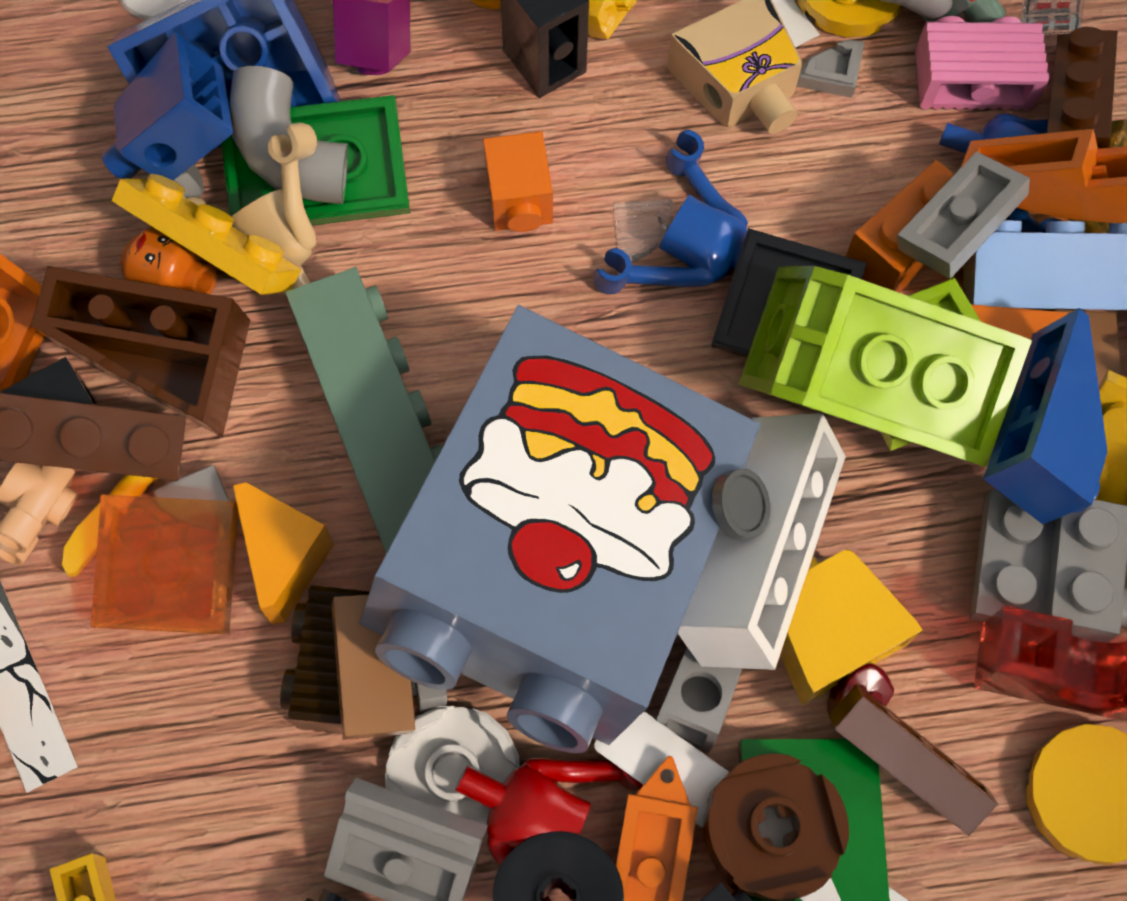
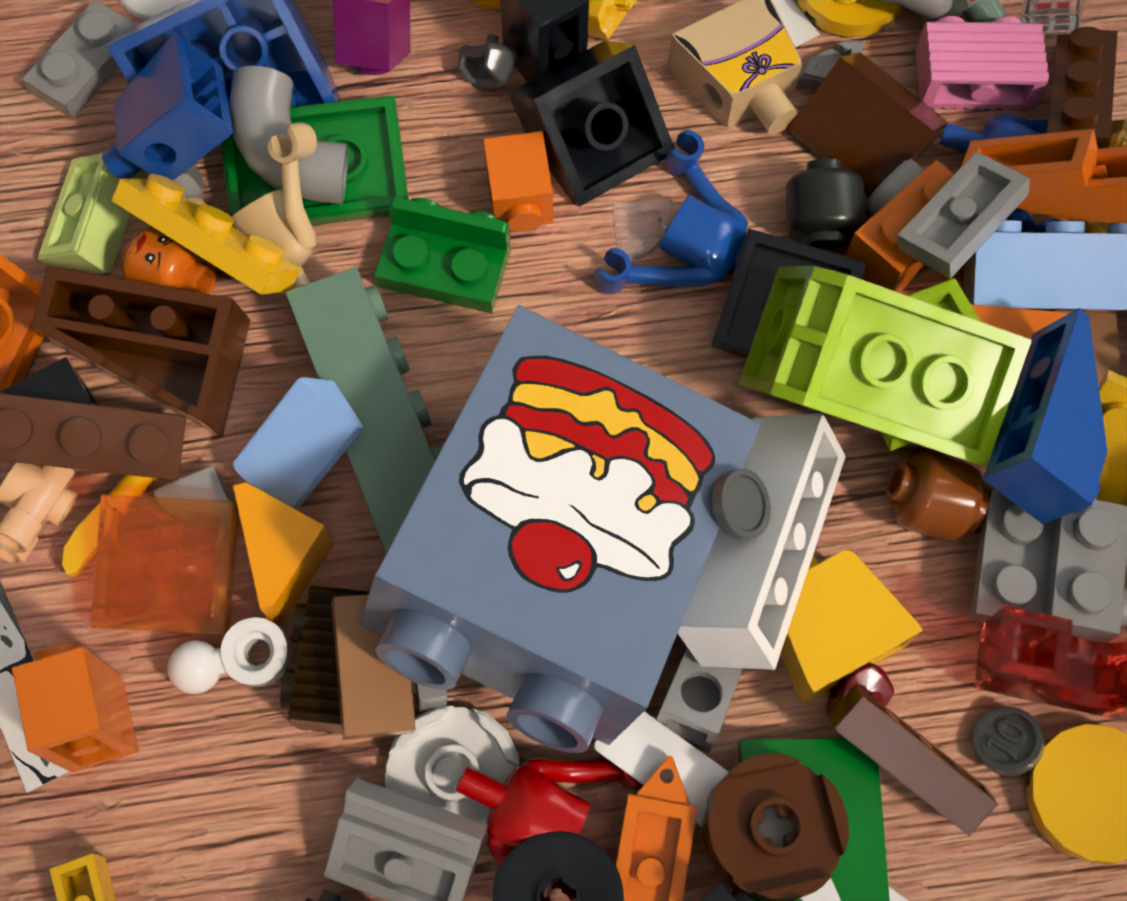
(74, 708): none -> orange brick
(78, 61): none -> light grey plate
(85, 221): none -> yellowish green slope
(198, 665): none -> white plate
(299, 441): none -> light blue slope
(444, 254): none -> green bracket
(487, 64): none -> dark grey piece
(595, 119): none -> black slope
(825, 204): none -> pearl dark grey head
(866, 121): none -> reddish brown slope
(892, 186): none -> light grey tile
(938, 495): none -> dark orange head
(1008, 741): none -> dark grey piece

